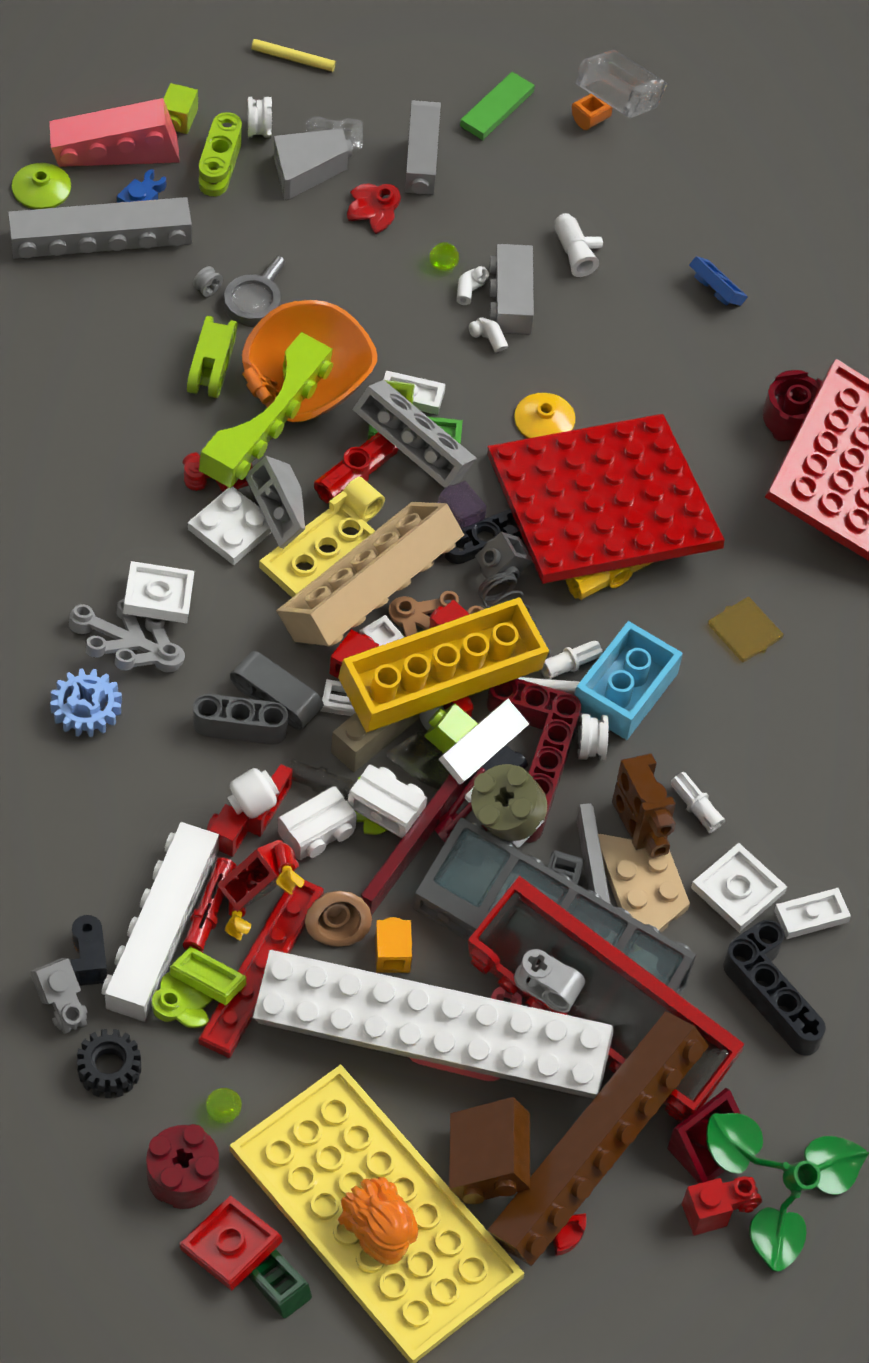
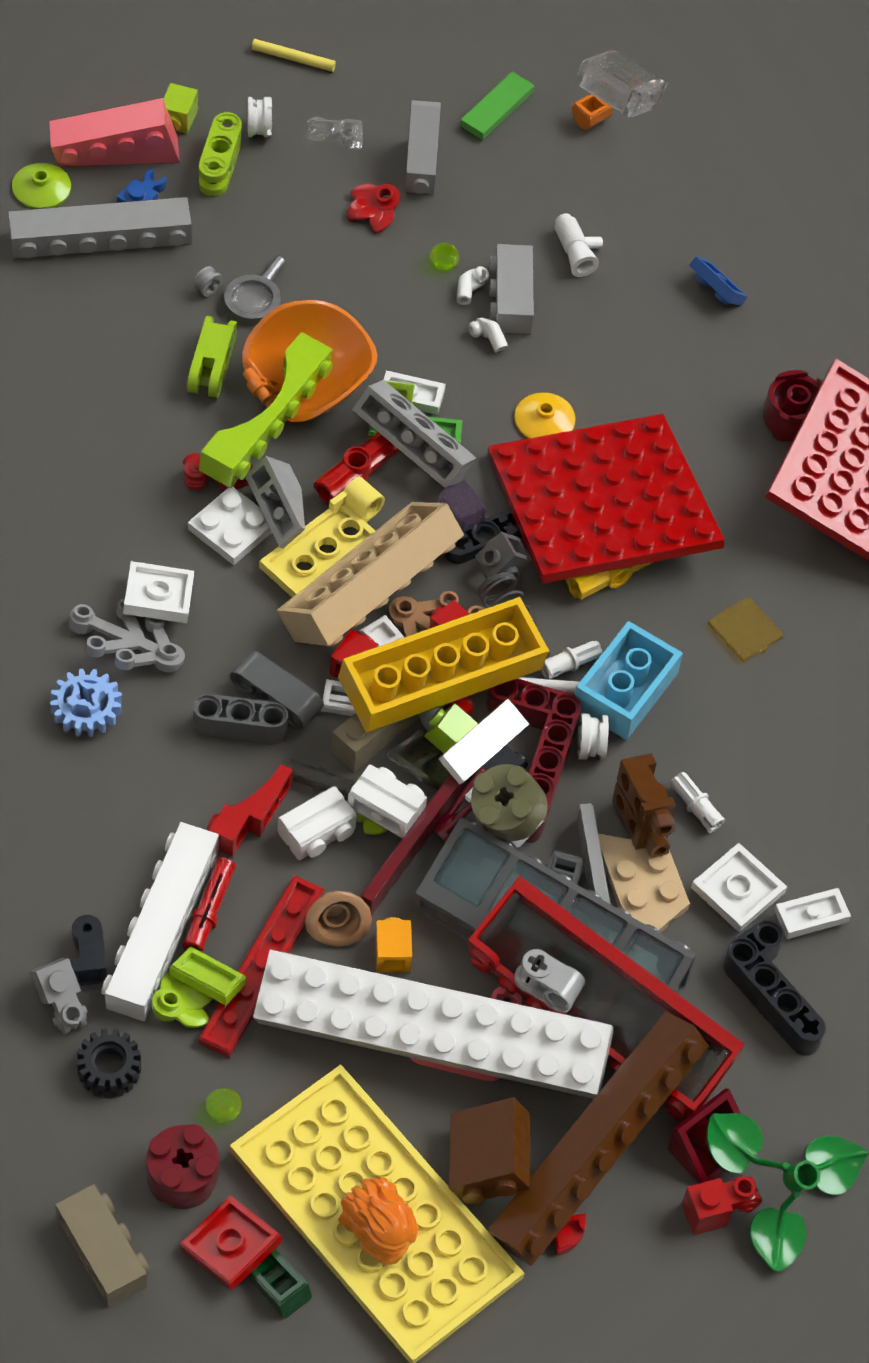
(102, 1245): none -> dark tan brick
(253, 793): white head -> none
(256, 877): red torso -> none
(309, 159): light grey slope -> none

